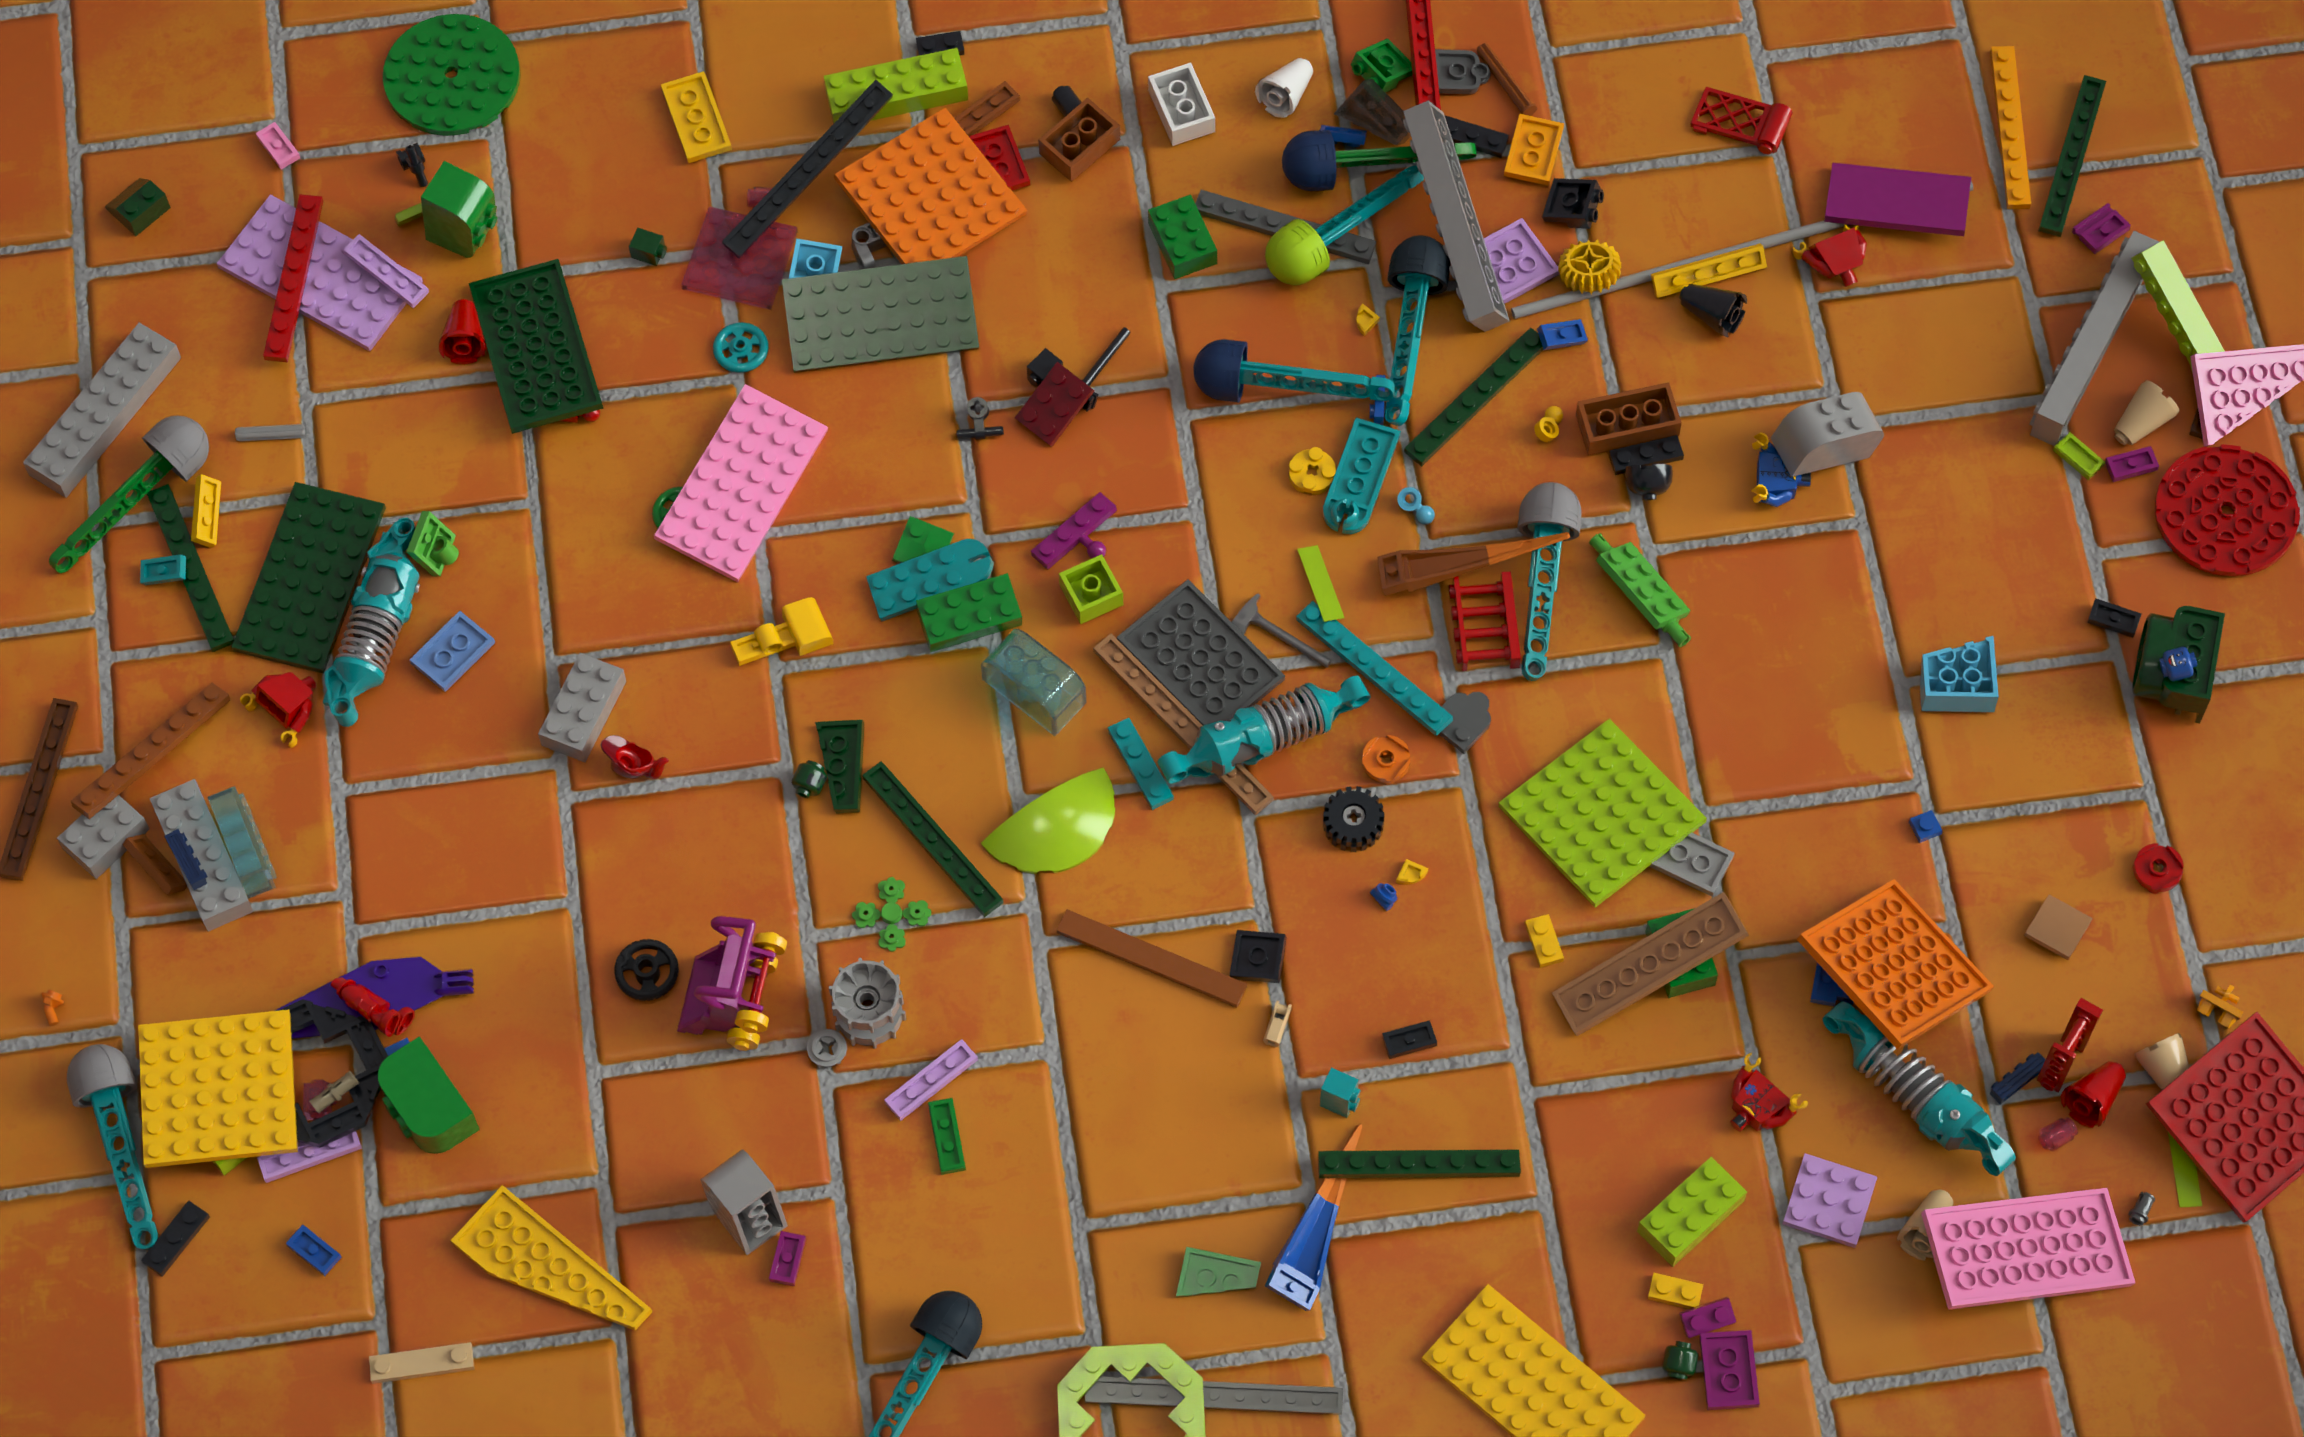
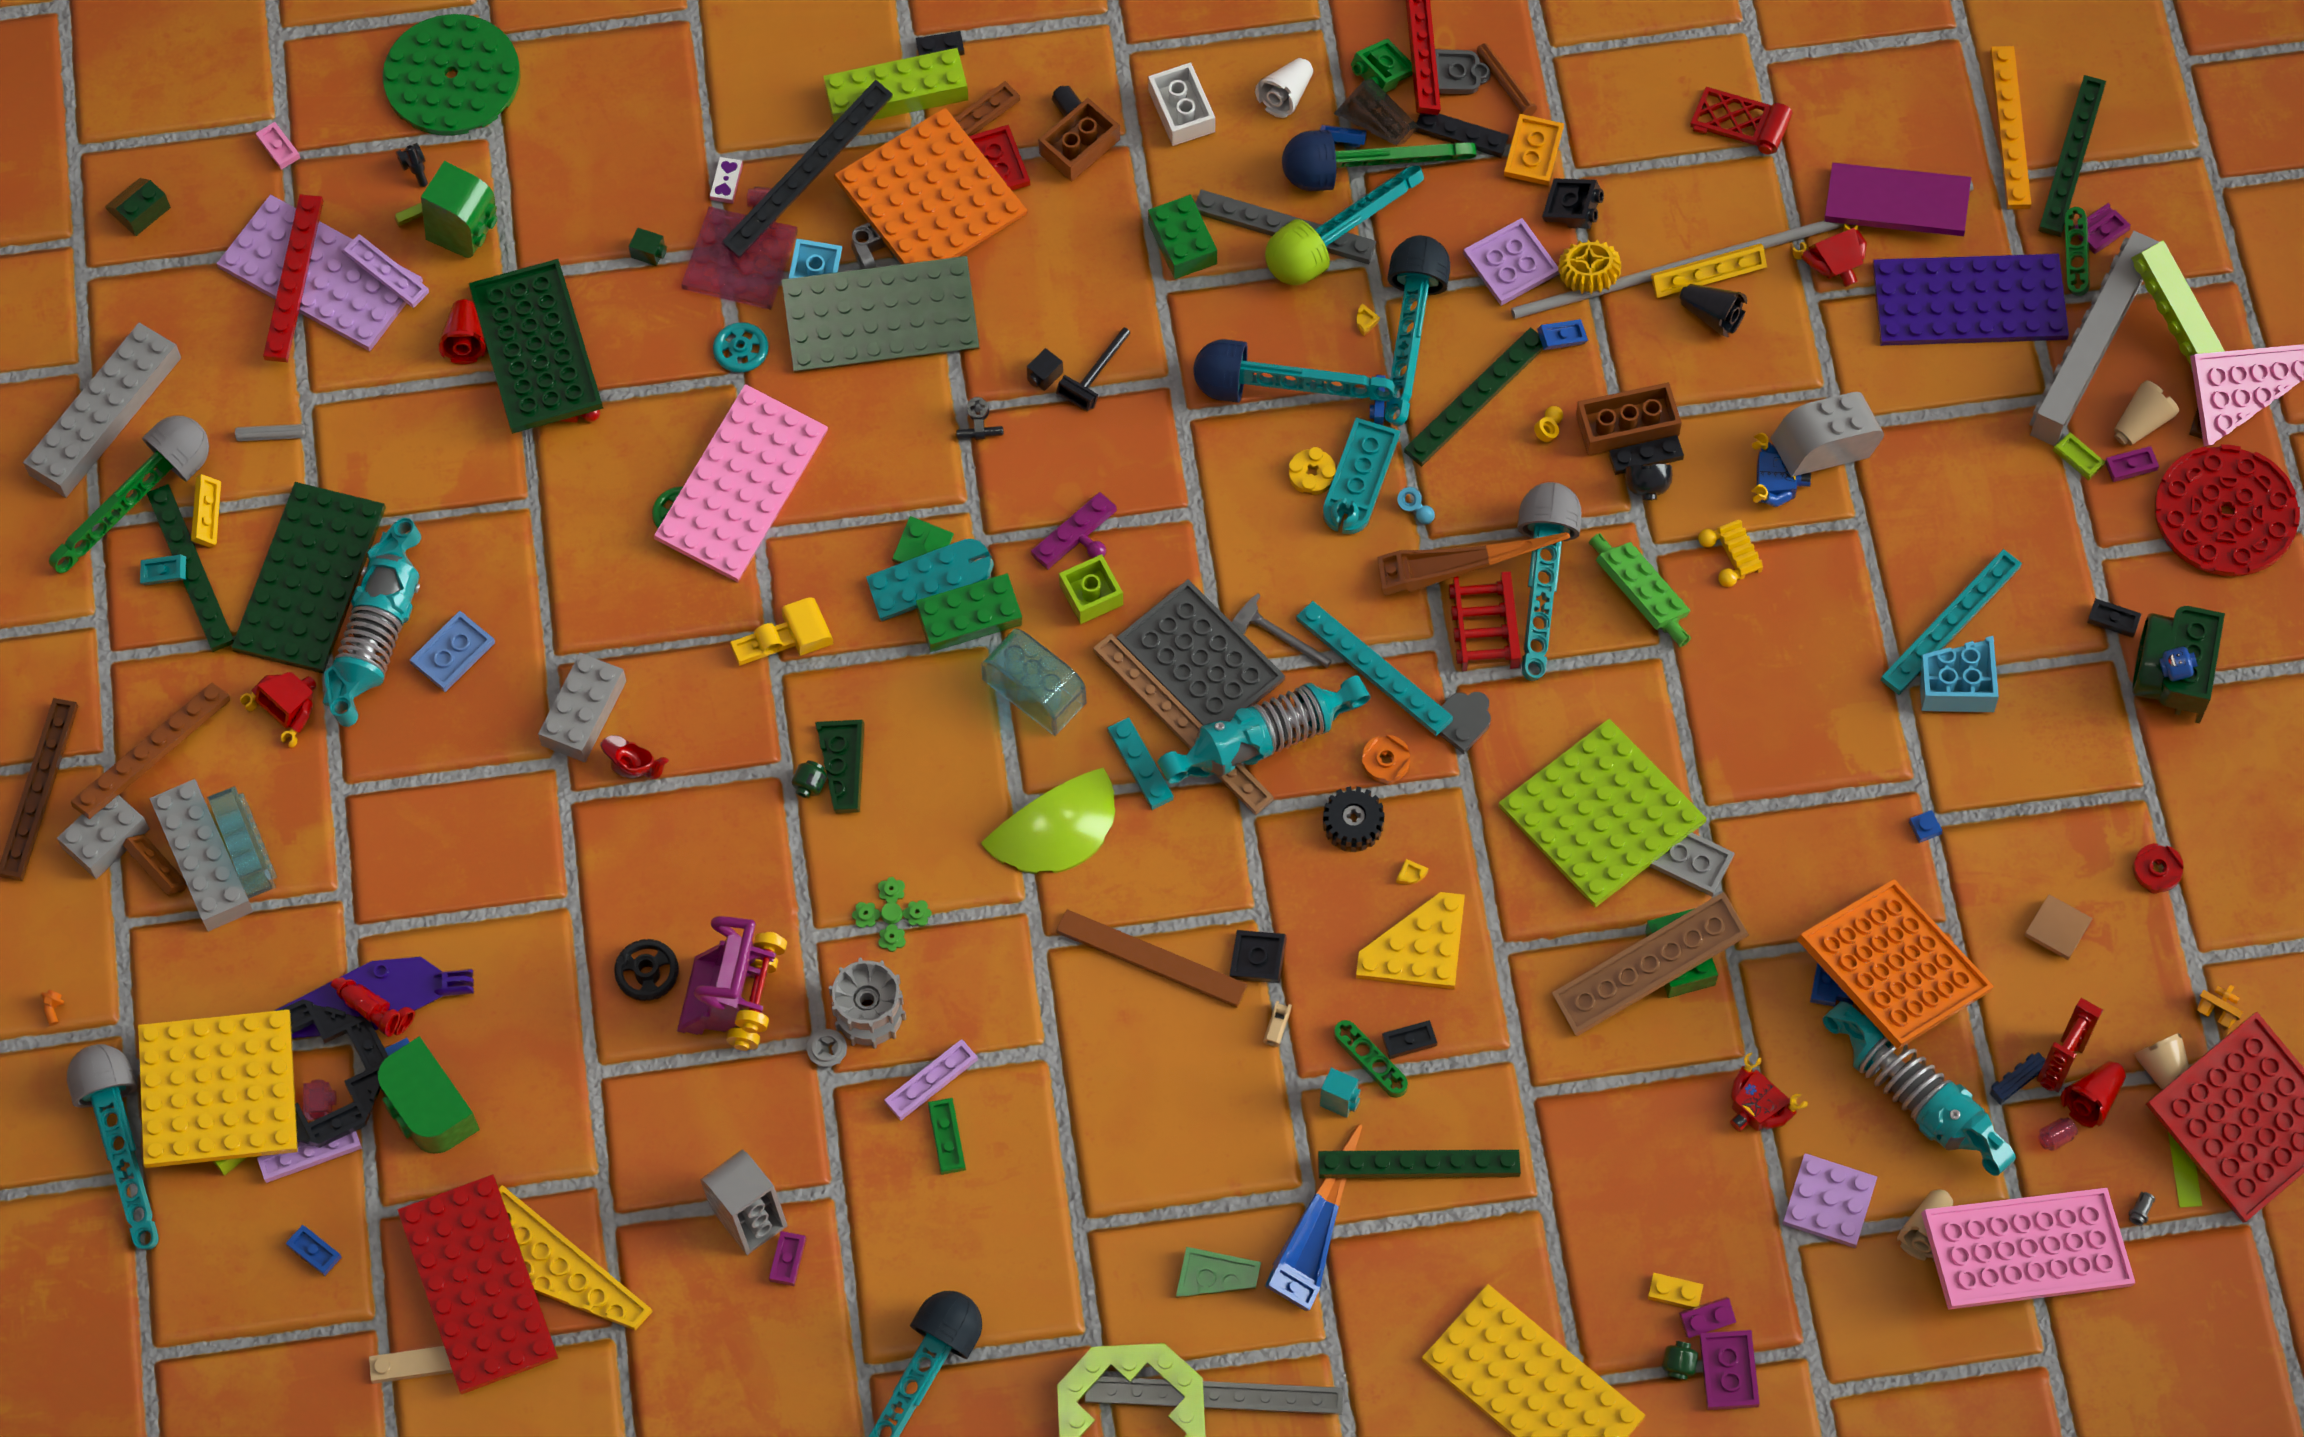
(175, 1238): black plate -> none
(184, 856): dark blue piece -> none
(334, 1092): dark tan pin -> none
(432, 544): bright green plate -> none
(477, 1284): none -> red plate
(696, 117): yellow plate -> none
(726, 180): none -> tile
(933, 839): dark green plate -> none
(1054, 404): dark red plate -> none
(1320, 583): lime sticker -> none
(1372, 1057): none -> green beam
(1384, 895): blue plate -> none
(1419, 947): none -> yellow plate
(1455, 216): light grey brick -> none
(1544, 941): yellow plate -> none
(1692, 1211): lime brick -> none
(1738, 549): none -> yellow gear
(1952, 620): none -> teal plate
(1970, 299): none -> dark purple plate
(2077, 251): none -> green beam

